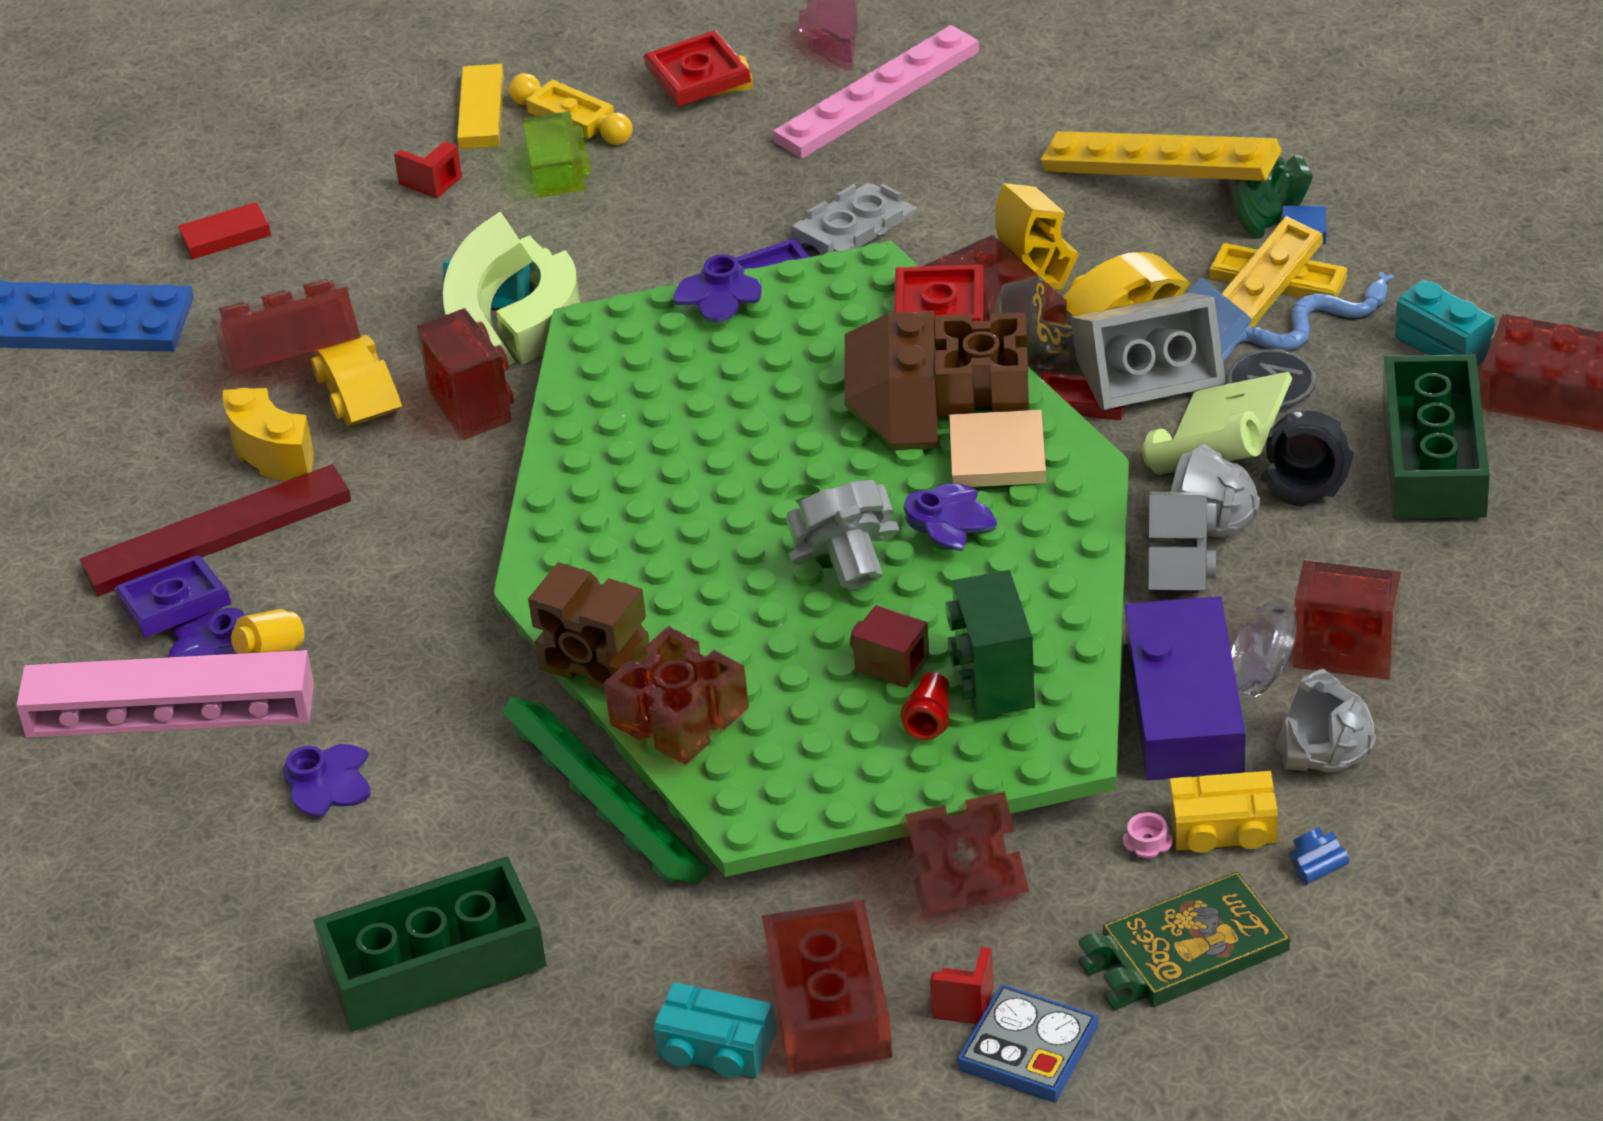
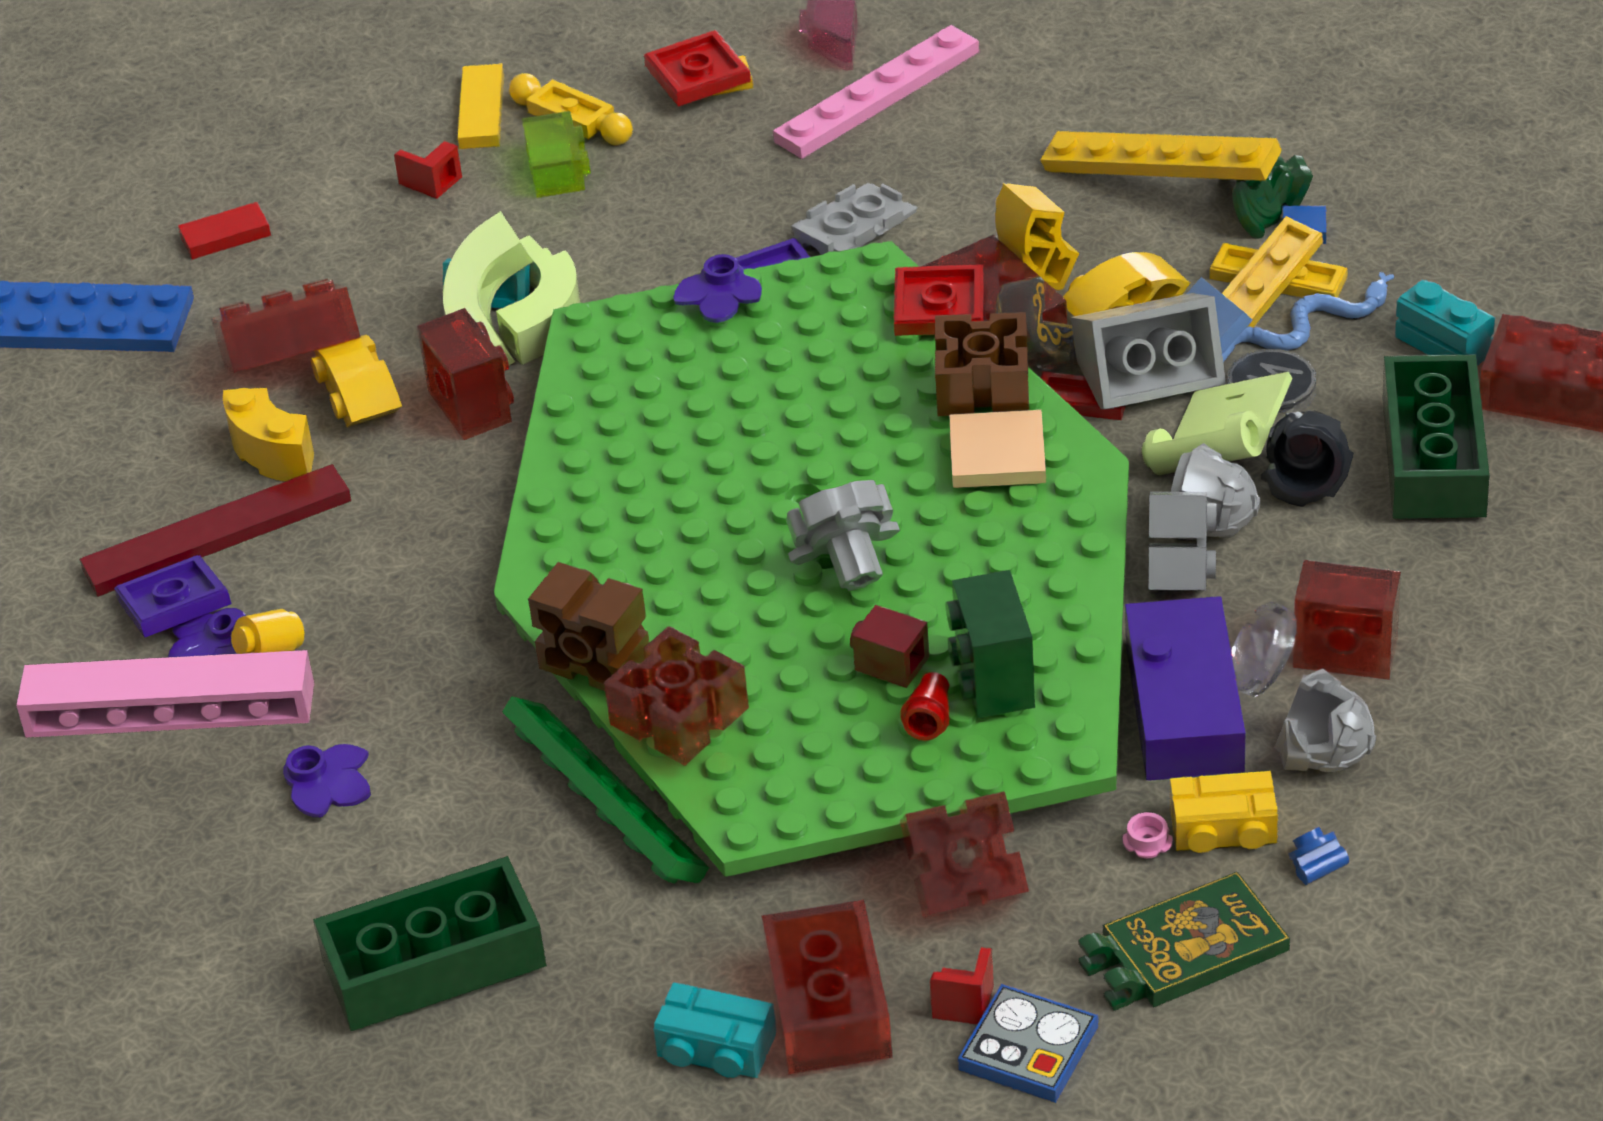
(893, 378): reddish brown wedge -> none
(948, 514): dark purple plate -> none

